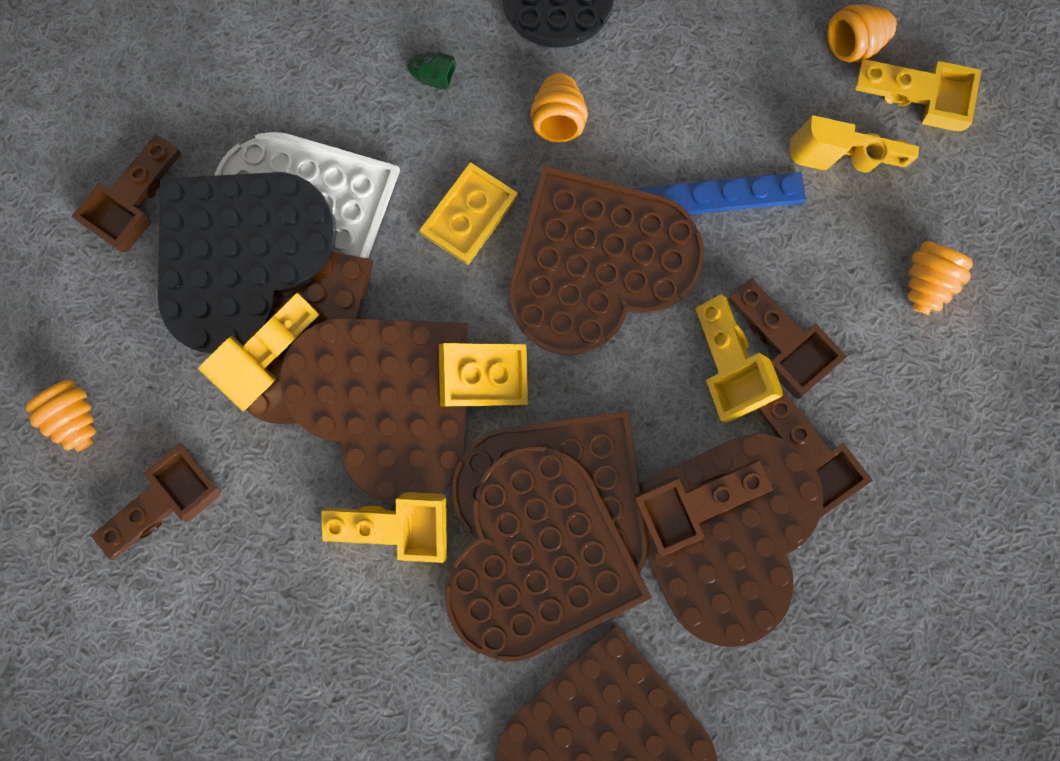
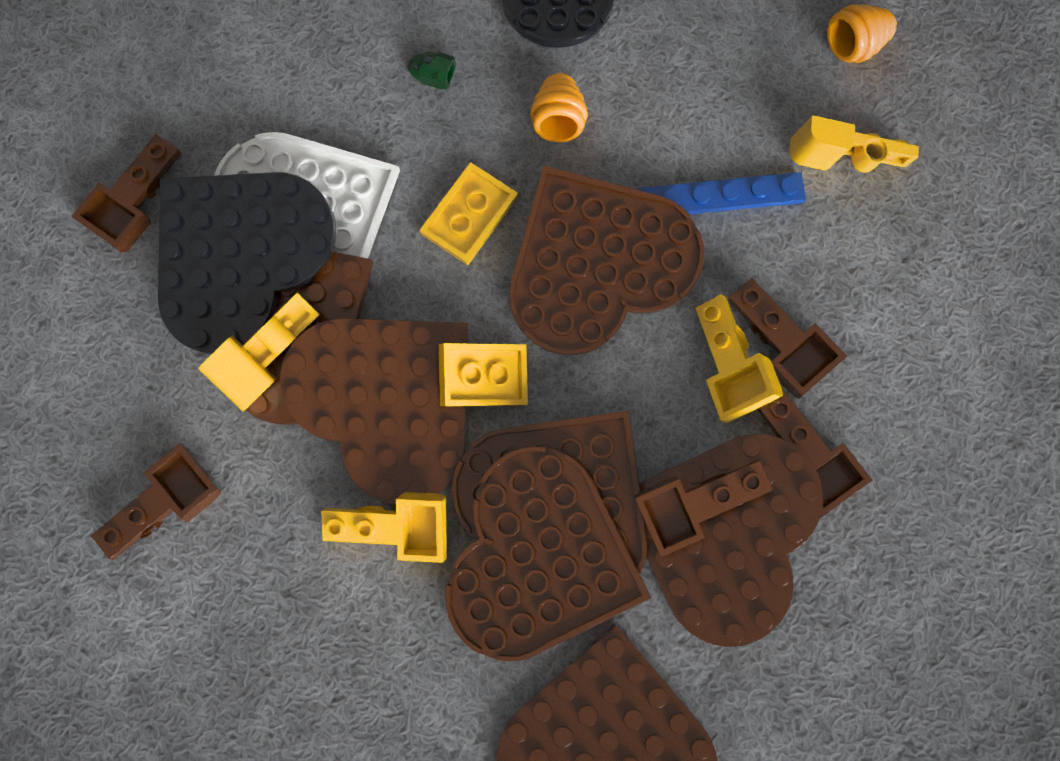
(63, 415): light orange piece -> none
(936, 276): light orange piece -> none
(946, 92): yellow plate -> none

